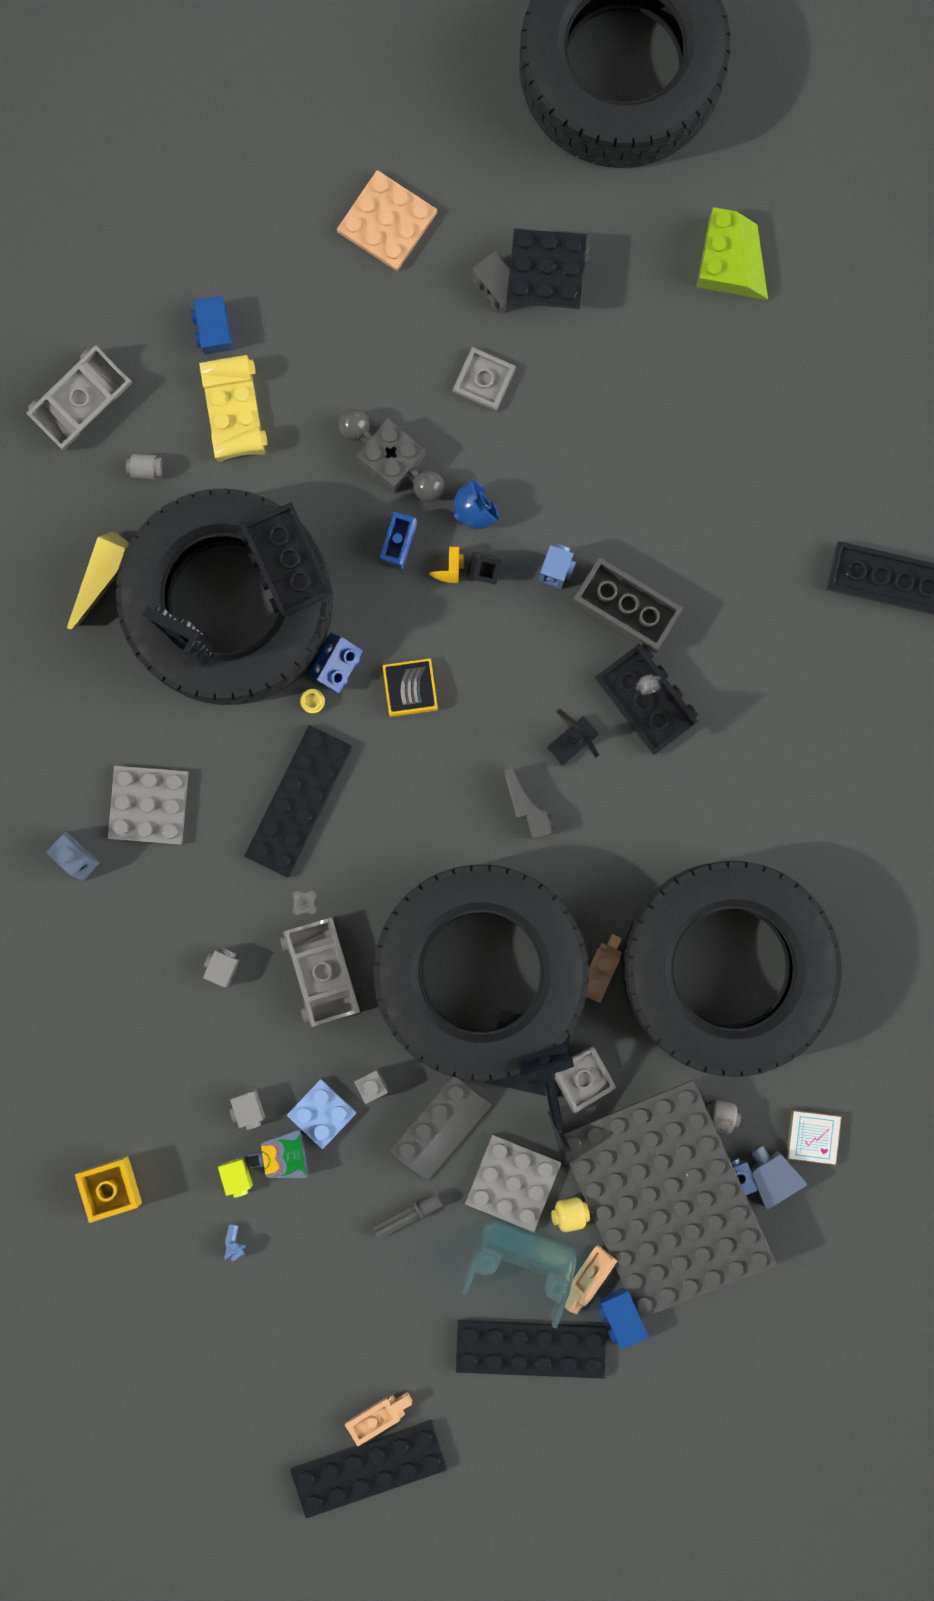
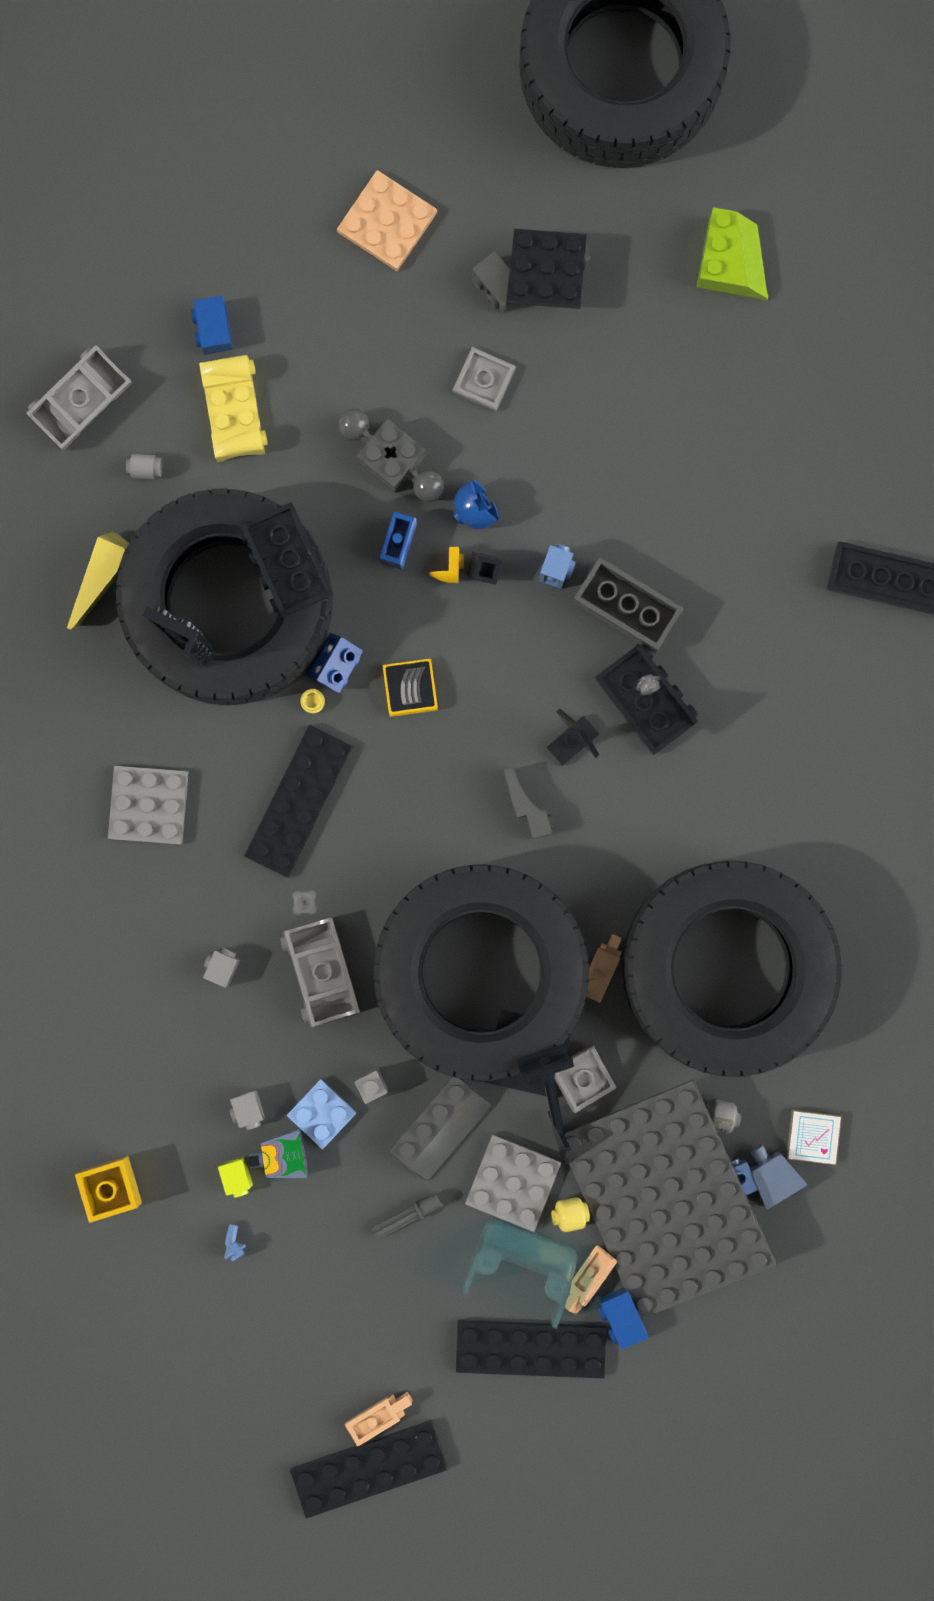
(72, 857): sand blue torso -> none

